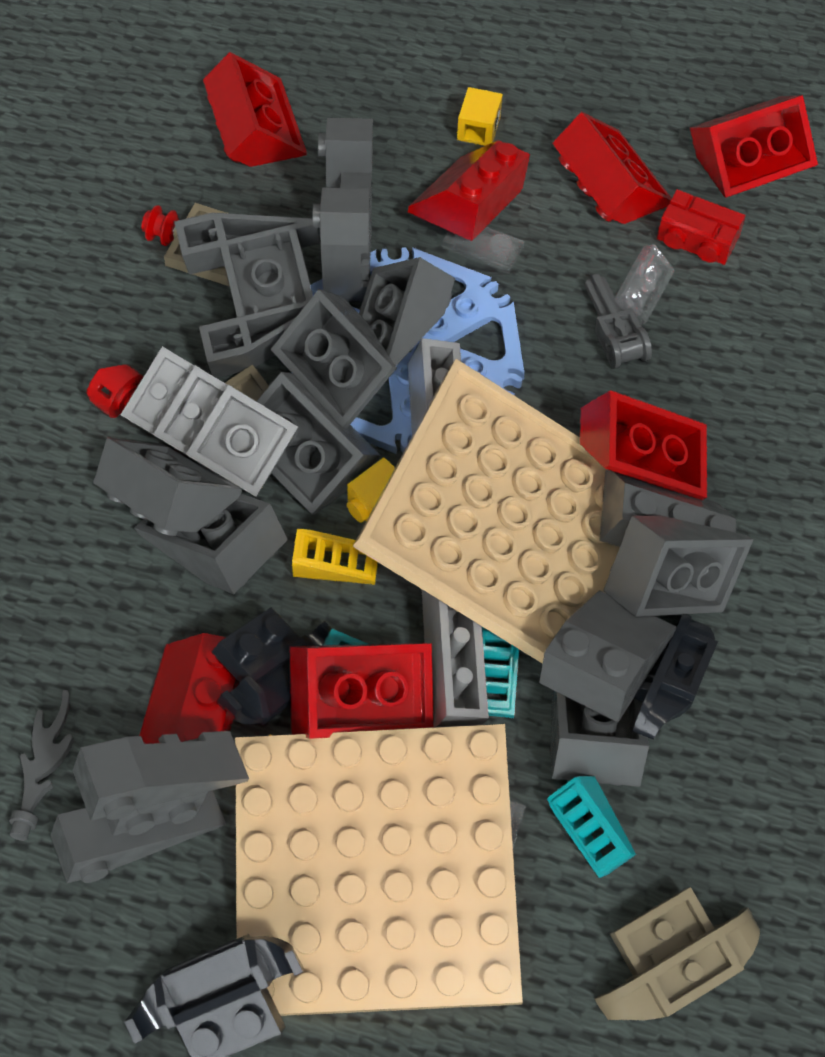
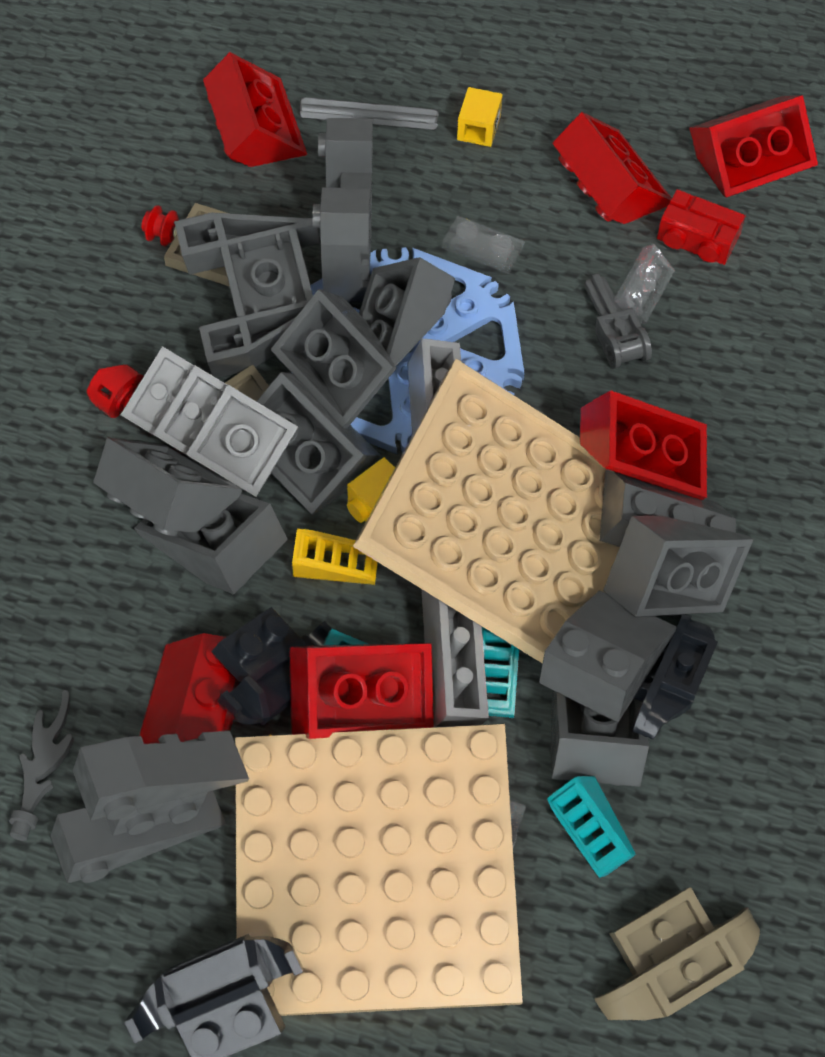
(380, 113): none -> dark grey axle
(474, 189): red slope -> none

